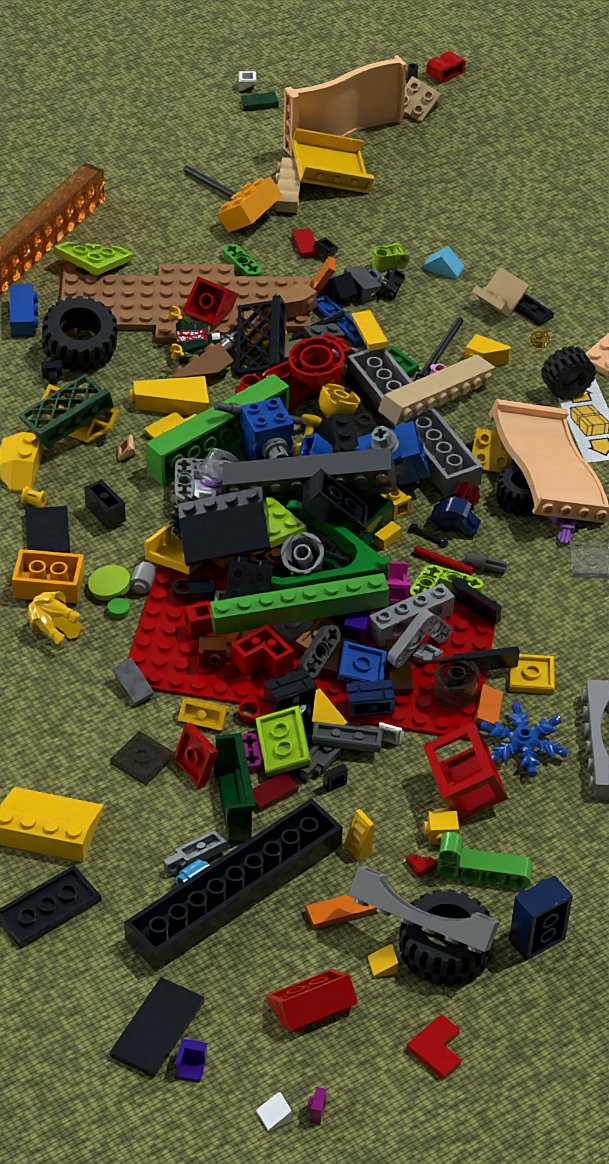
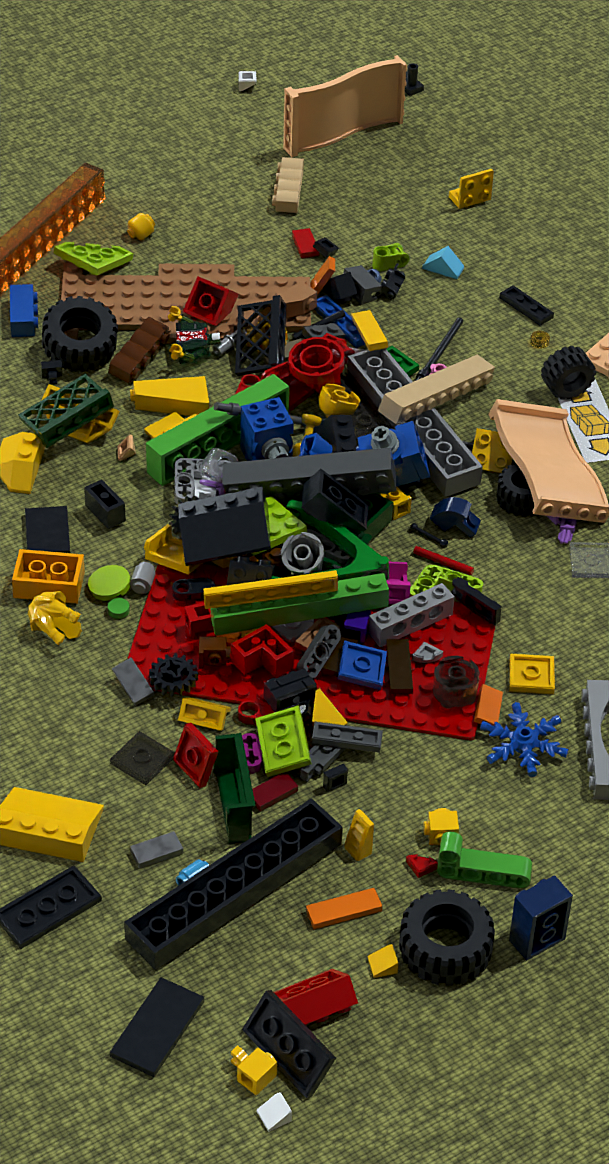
(33, 497): yellow bush -> none
(139, 350): none -> reddish brown brick
(141, 226): none -> yellow head
(156, 849): none -> flat silver tile
(173, 675): none -> black gear
(191, 1060): dark purple panel -> none
(200, 848): dark grey hinge -> none
(207, 180): pearl dark grey bar -> none
(208, 364): medium nougat slope -> none
(235, 254): bright green beam -> none
(249, 204): light orange brick -> none
(254, 1070): none -> yellow brick
(259, 101): dark green tile -> none
(270, 589): none -> yellow tile
(290, 1042): none -> black tile
(317, 1105): magenta plate -> none
(330, 161): yellow panel -> none
(370, 697): dark blue brick -> none
(372, 888): light grey arch -> none
(387, 535): yellow piece -> none
(391, 733): white slope -> none
(420, 99): tan bracket -> none
(422, 624): light grey beam -> none
(431, 1047): red tile -> none
(446, 66): red brick -> none
(468, 492): dark red gear -> none
(468, 779): red piece -> none
(473, 189): none -> yellow bracket
(485, 563): dark grey axle -> none
(488, 349): yellow slope -> none
(493, 658): black tile -> none
(502, 292): tan bracket -> none

